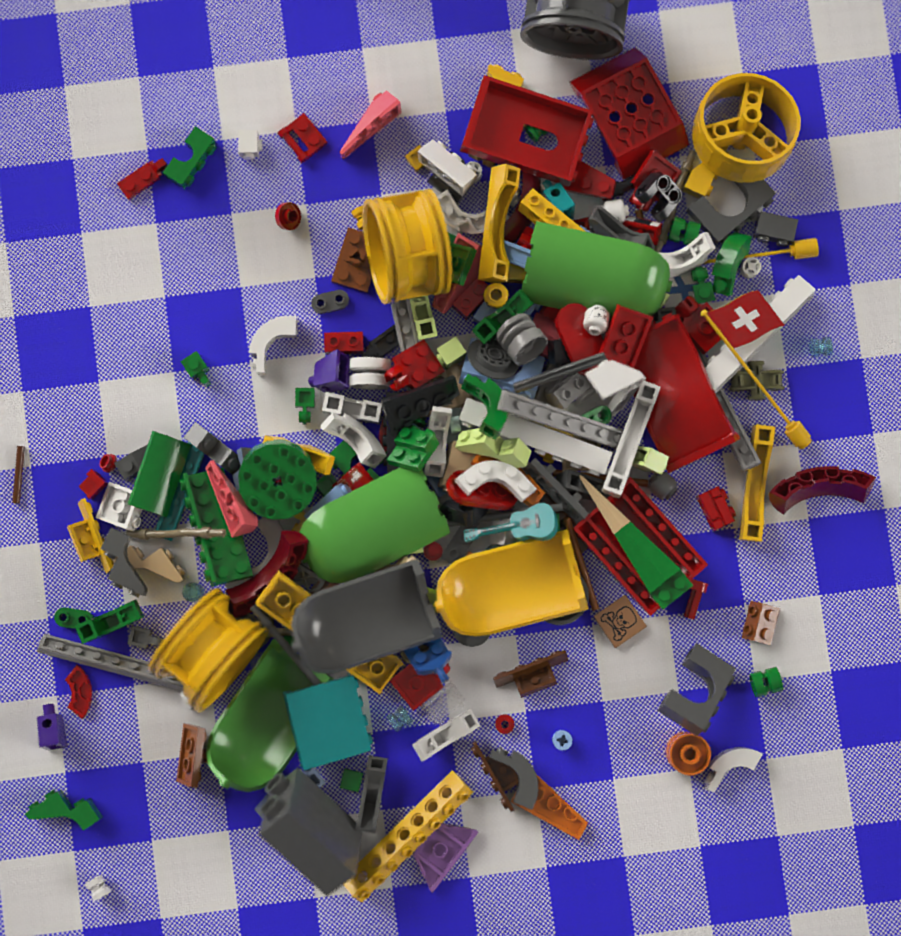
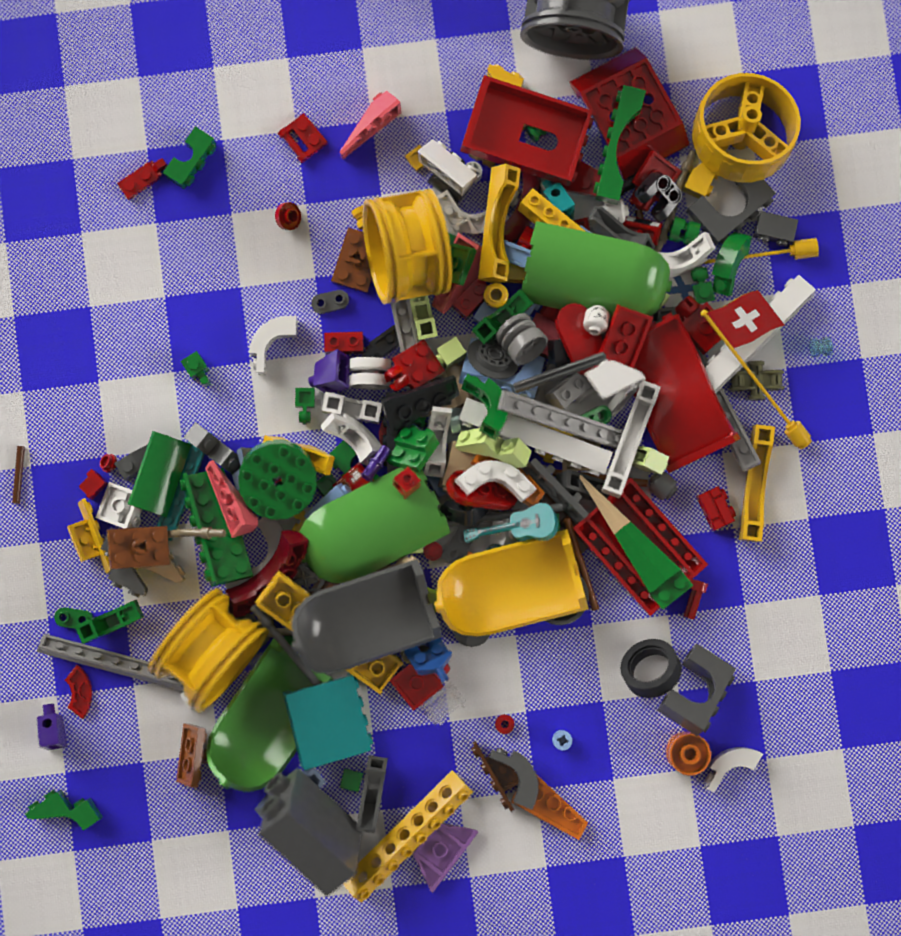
(97, 887): white wheel -> none
(138, 547): none -> dark orange plate
(142, 637): dark grey plate -> none
(190, 594): clear light blue wheel -> none
(249, 144): white brick -> none
(375, 463): none -> dark purple axle
(404, 718): clear light blue wheel -> none
(406, 482): none -> red brick
(446, 734): white arch -> none
(532, 676): reddish brown bracket -> none
(611, 182): none -> green arch
(620, 621): medium nougat tile -> none
(662, 684): none -> black tyre
(753, 265): white wheel -> none
(760, 622): dark orange bracket -> none
(772, 679): green wheel -> none
(821, 482): dark red brick -> none

